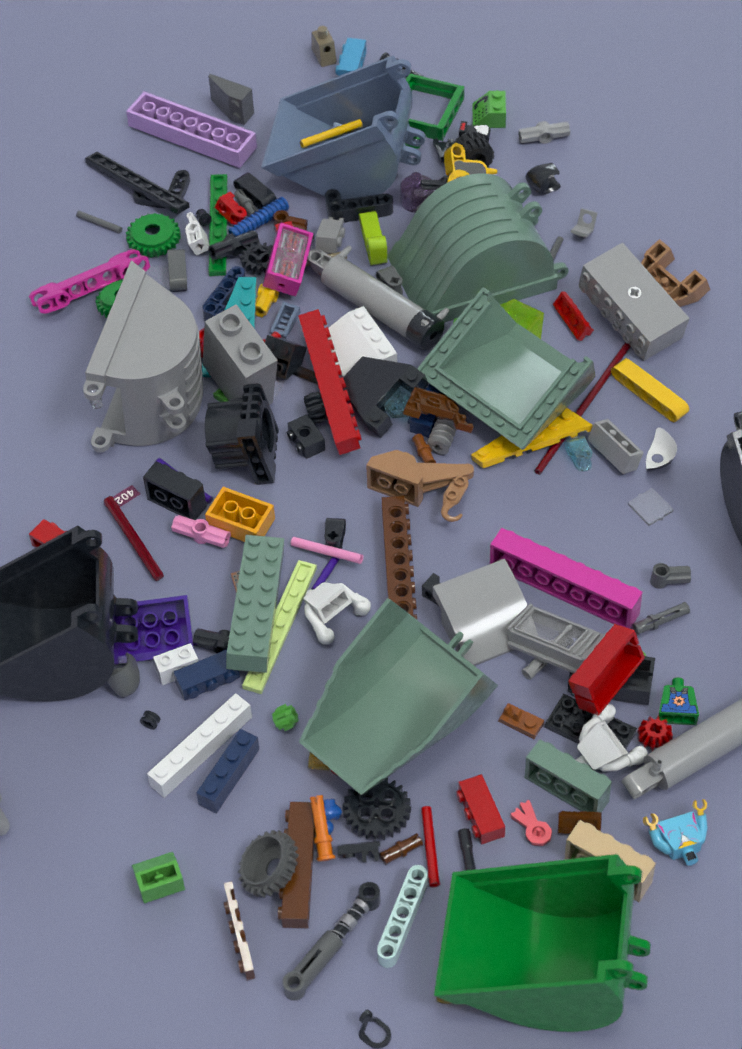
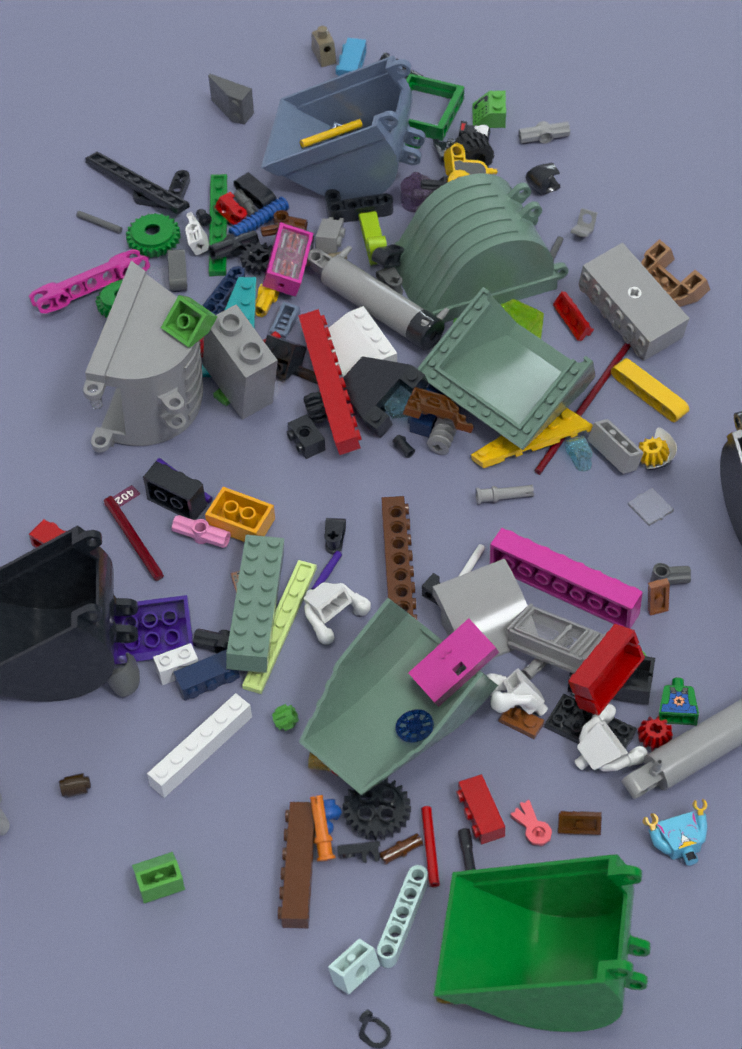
(75, 785): none -> dark brown brick
(150, 720): black bush -> none
(188, 321): none -> bright green slope
(192, 129): lavender brick -> none
(228, 771): dark blue brick -> none
(236, 926): wing -> none
(243, 434): black hose -> none
(257, 858): dark grey gear -> none
(272, 229): none -> reddish brown axle
(327, 550): bright pink piece -> none
(330, 943): piece -> none
(354, 966): none -> light aqua brick
(388, 256): none -> black piece
(400, 475): medium nougat slope -> none
(401, 443): none -> black pin
(414, 726): none -> clear blue wheel
(423, 449): dark orange pin -> none
(453, 662): none -> dark pink brick
(473, 559): none -> white bar
(495, 494): none -> light grey pin
(520, 692): none -> white torso
(567, 778): sand green brick -> none
(590, 842): tan brick -> none
(654, 451): none -> yellow gear
(658, 596): none -> dark orange plate
(680, 610): dark grey pin -> none

